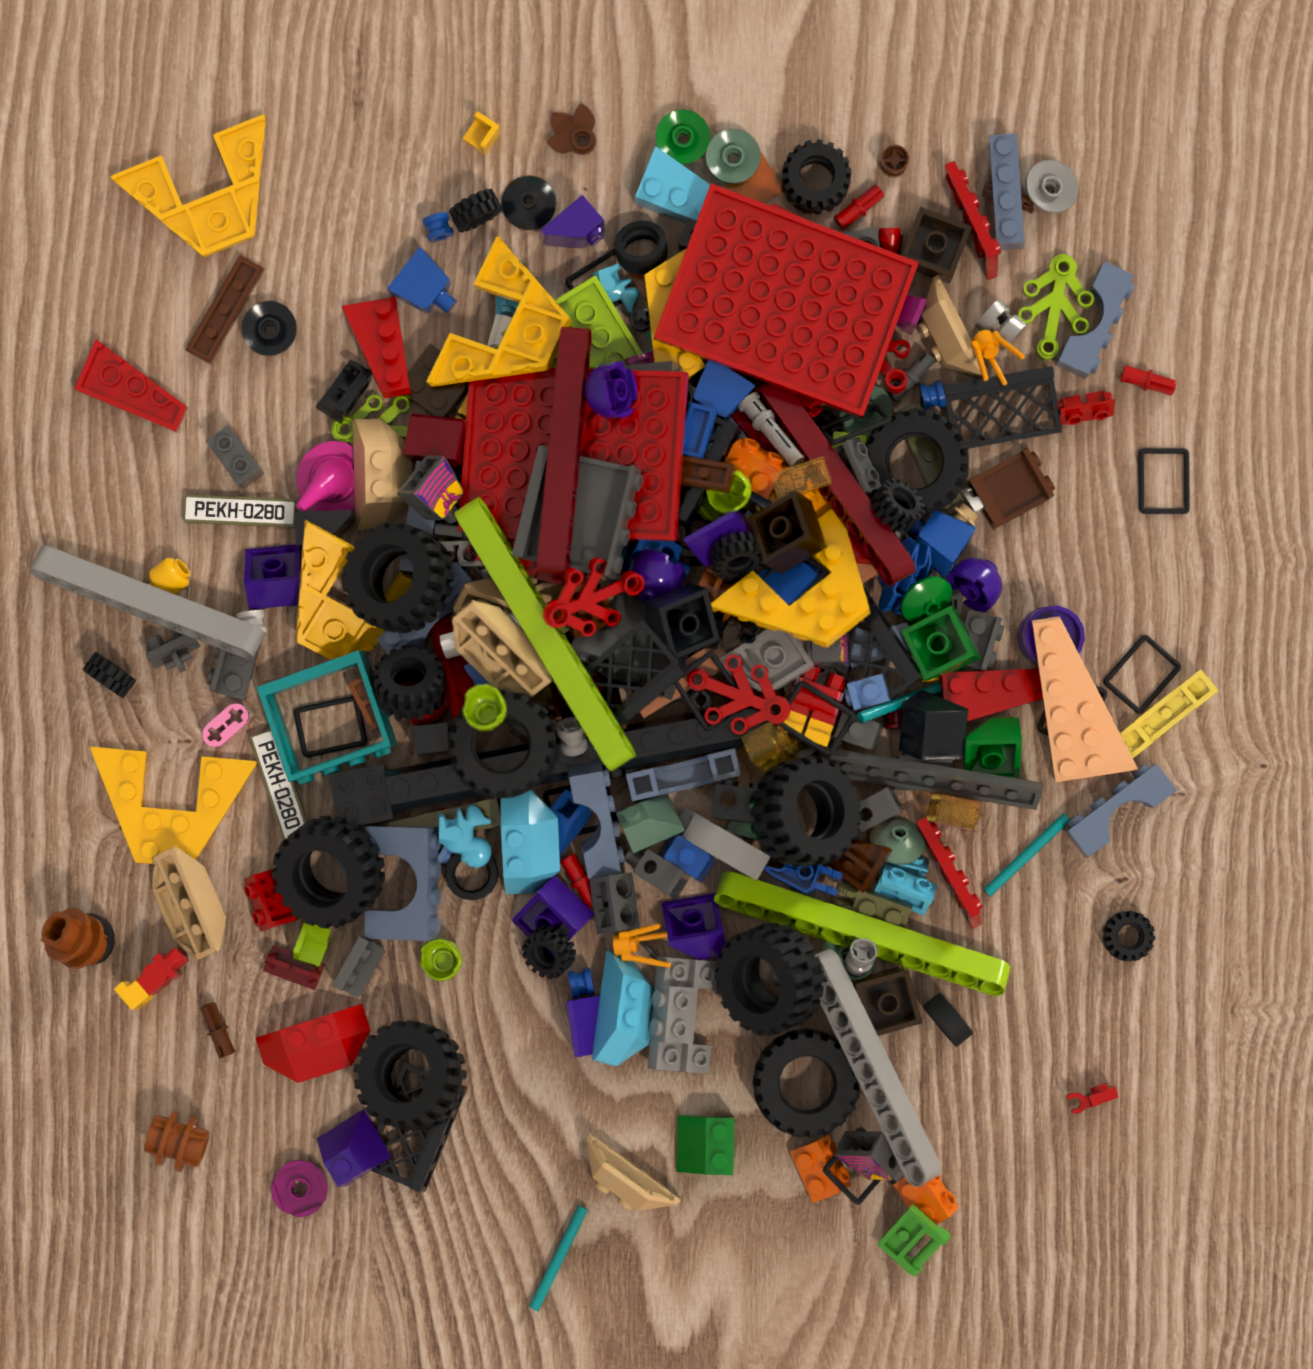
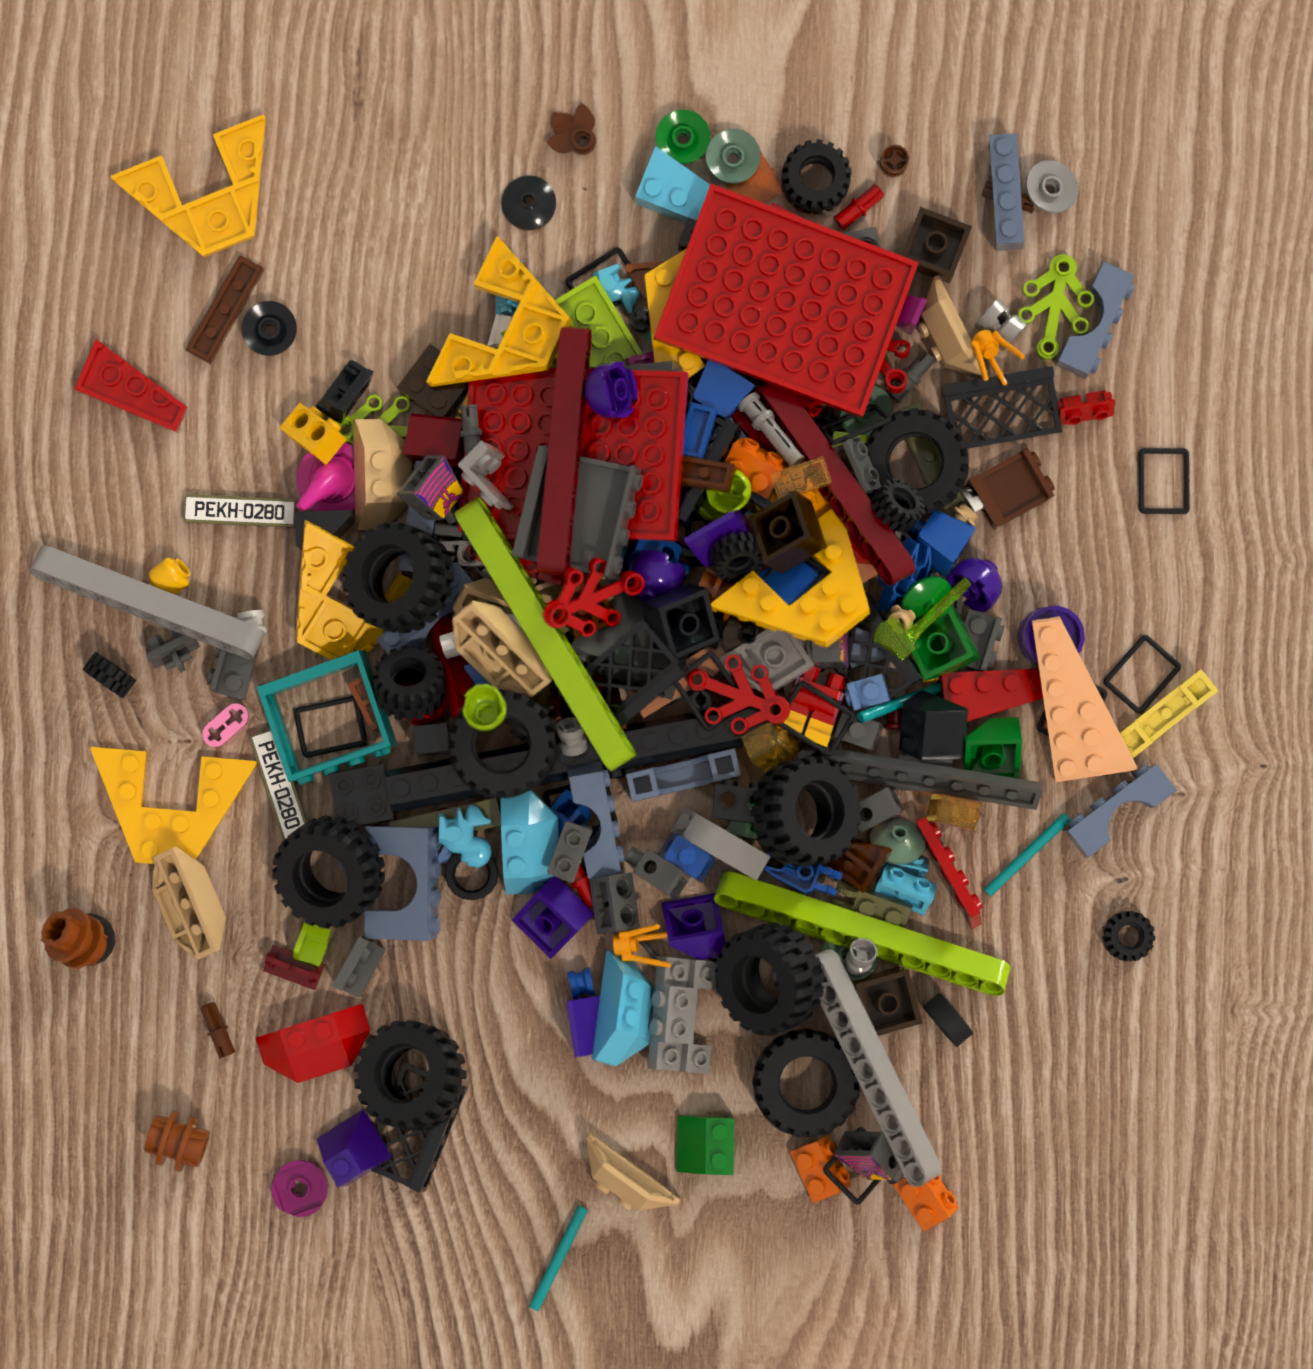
(153, 979): red hips -> none
(235, 457): dark grey brick -> none
(266, 903): red bracket -> none
(272, 576): dark purple slope -> none
(313, 433): none -> yellow brick
(381, 342): red wing -> none
(422, 284): blue torso -> none
(438, 227): blue wheel -> none
(440, 959): lime hair -> none
(470, 426): none -> dark grey pin
(475, 210): black tyre -> none
(476, 465): none -> light grey bracket
(482, 133): yellow panel -> none
(540, 959): black tyre -> none
(569, 850): none -> dark grey bracket
(574, 226): dark purple slope -> none
(637, 231): black tyre -> none
(650, 822): sand green slope -> none
(890, 239): red cone -> none
(901, 643): none -> clear neon green piece
(904, 617): none -> tan plate
(907, 1233): bright green plate -> none
(932, 395): blue wheel -> none
(984, 245): red wing -> none
(1098, 1095): red plate -> none
(1148, 380): red axle -> none

